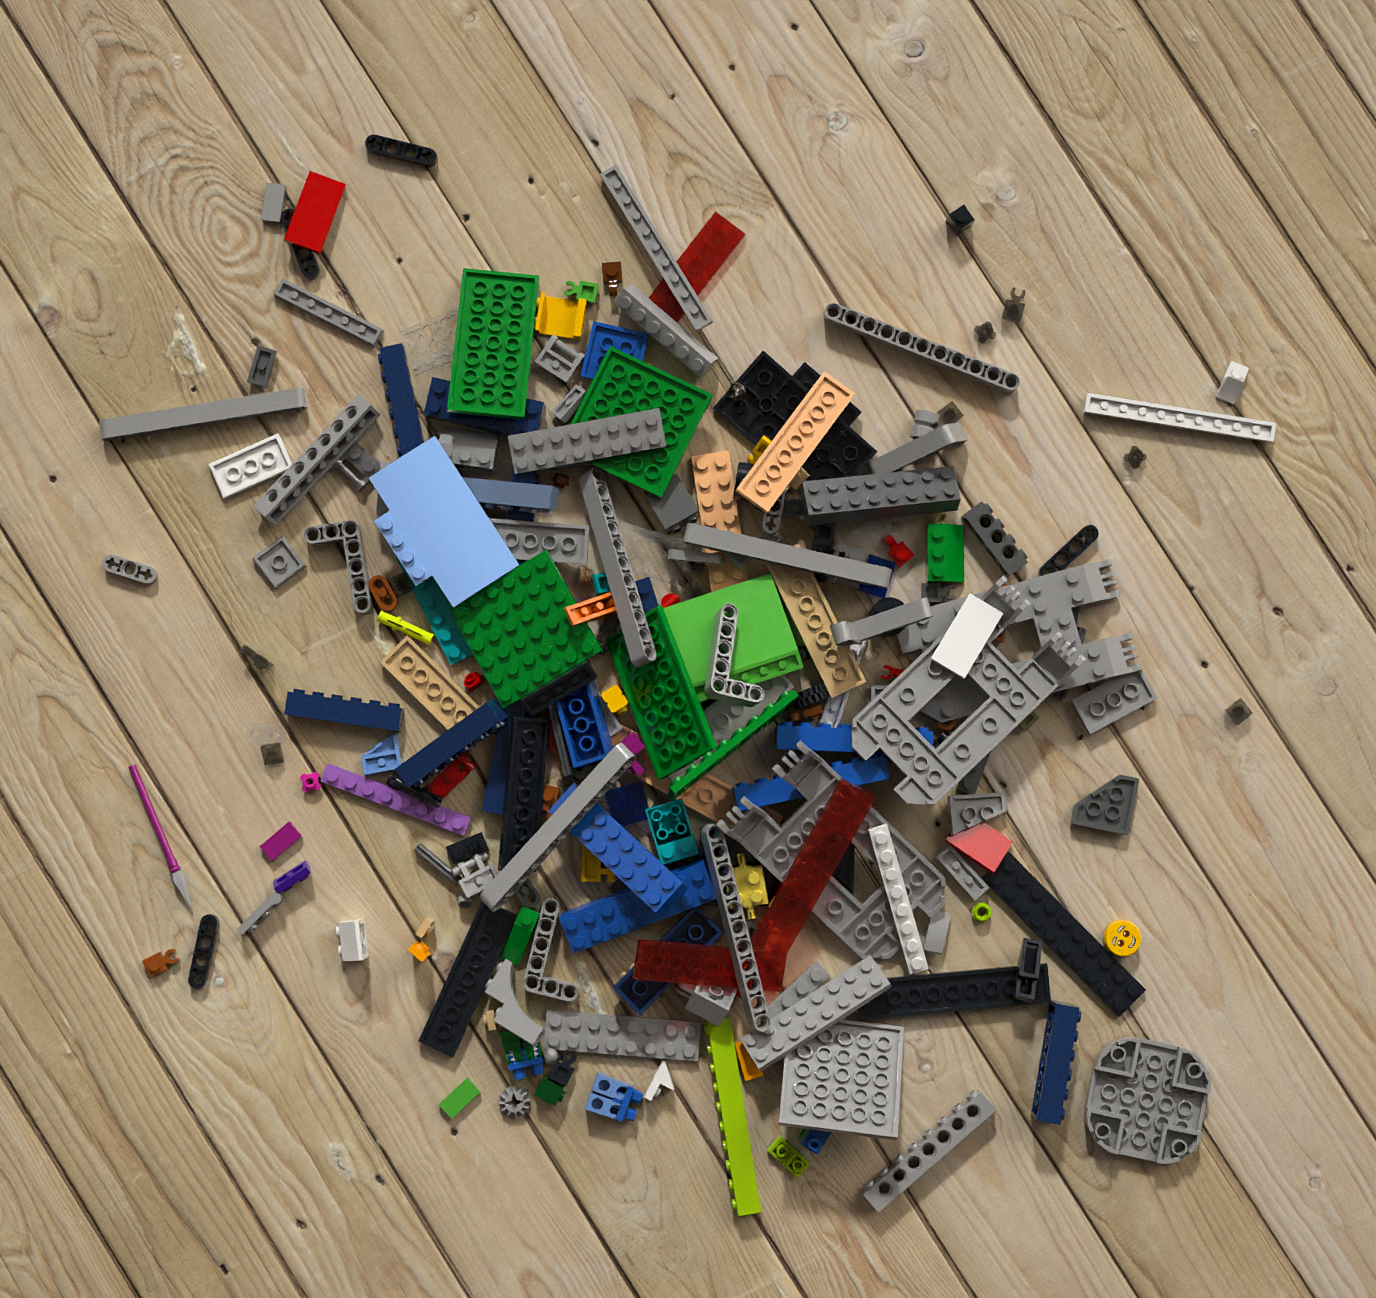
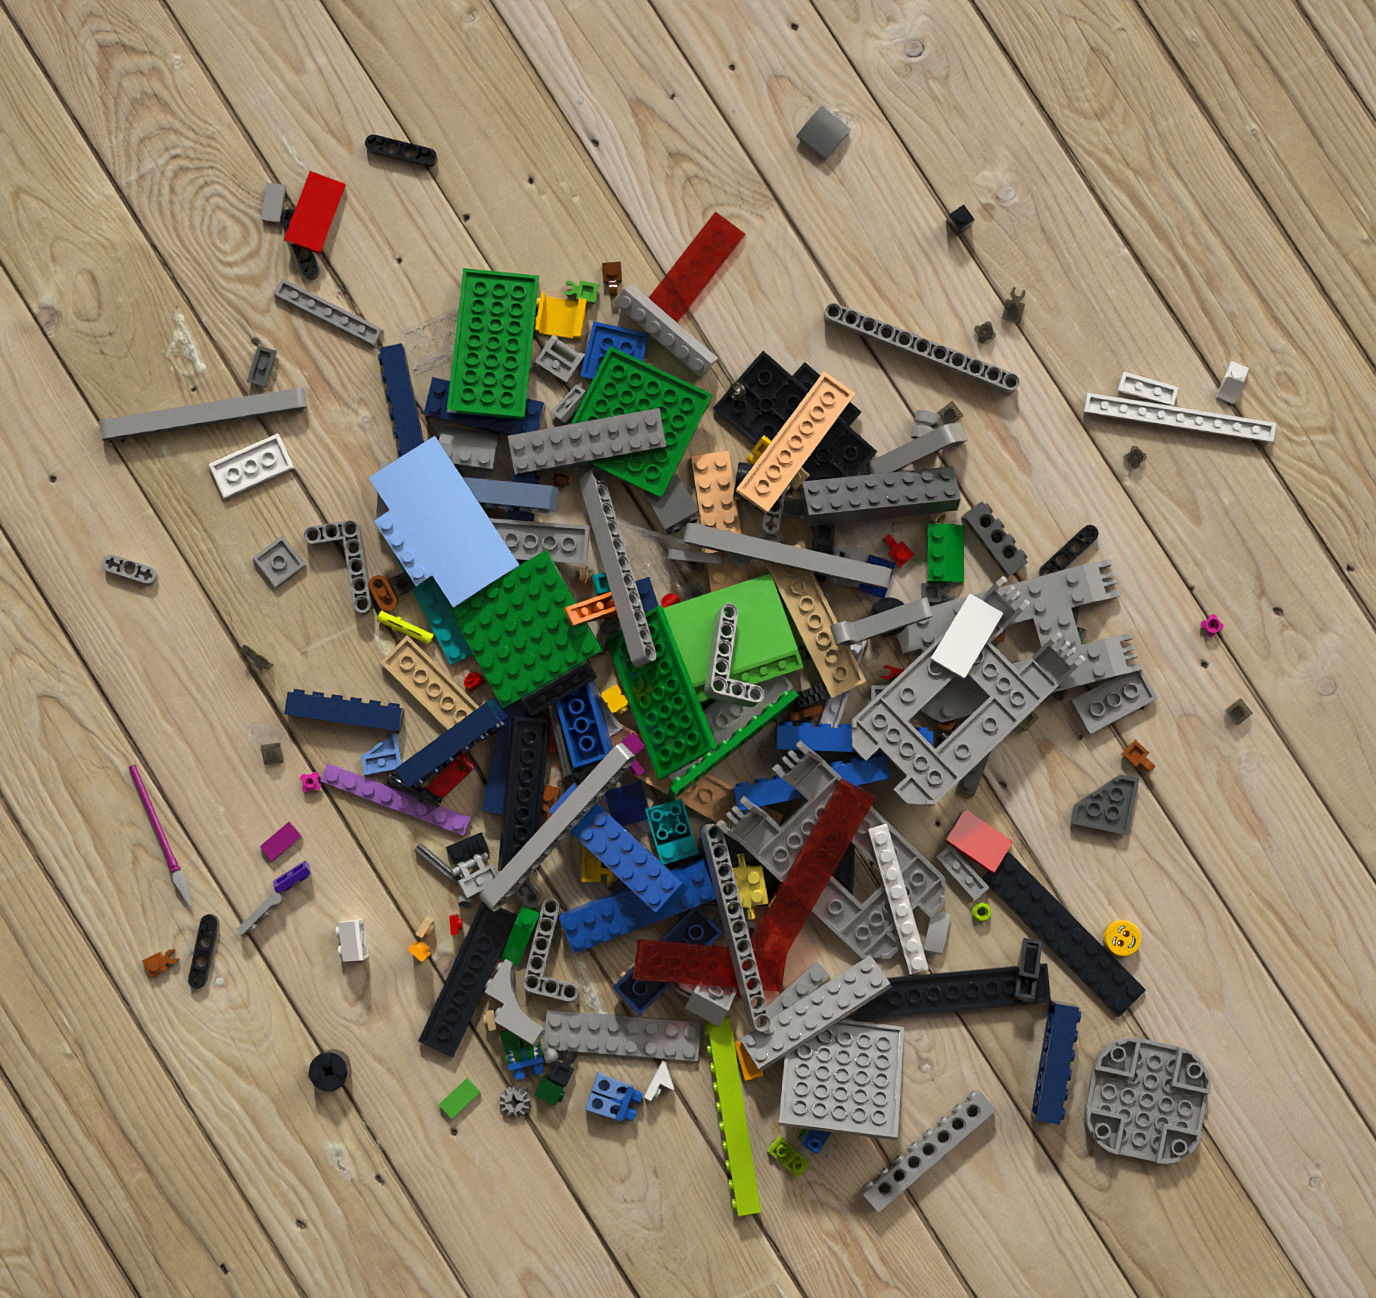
(316, 460): light grey brick -> none
(319, 1067): none -> black brick
(362, 461): flat silver plate -> none
(456, 924): none -> red plate
(656, 248): light grey plate -> none
(823, 132): none -> dark grey slope
(973, 808): light grey wing -> none
(1136, 754): none -> dark orange plate
(1147, 389): none -> white plate
(1218, 626): none -> dark pink plate

